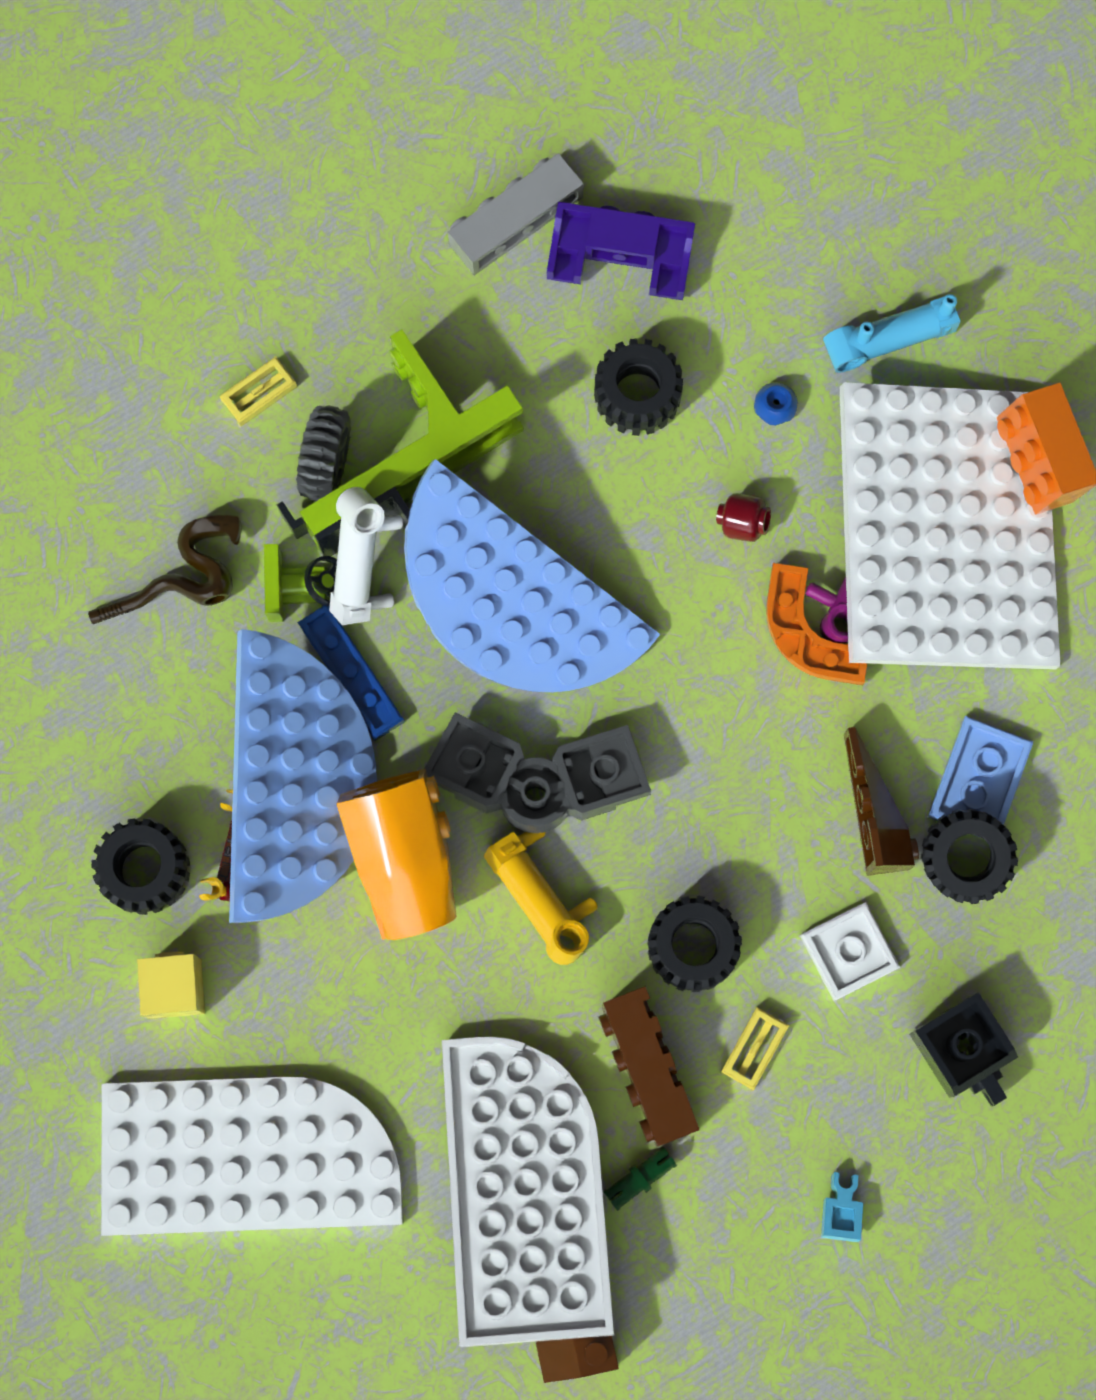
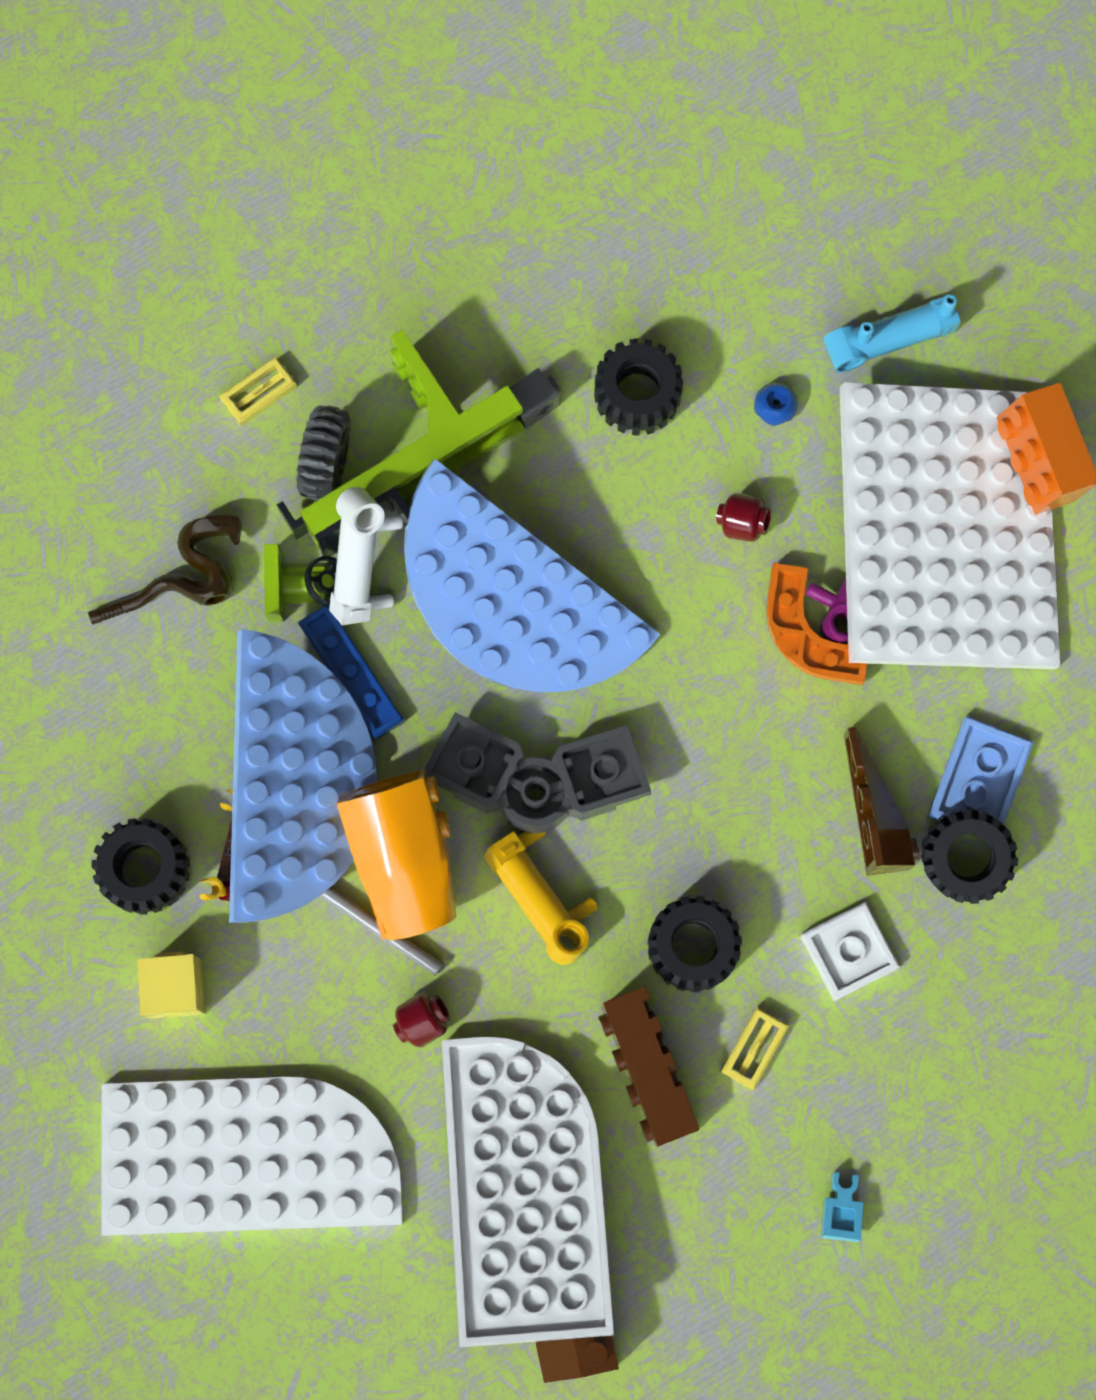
(369, 922): none -> light grey bar
(421, 1019): none -> dark red head
(514, 214): light grey brick -> none
(537, 396): none -> dark grey brick
(621, 239): dark purple bracket -> none
(640, 1178): dark green pin -> none
(987, 1053): black hinge -> none

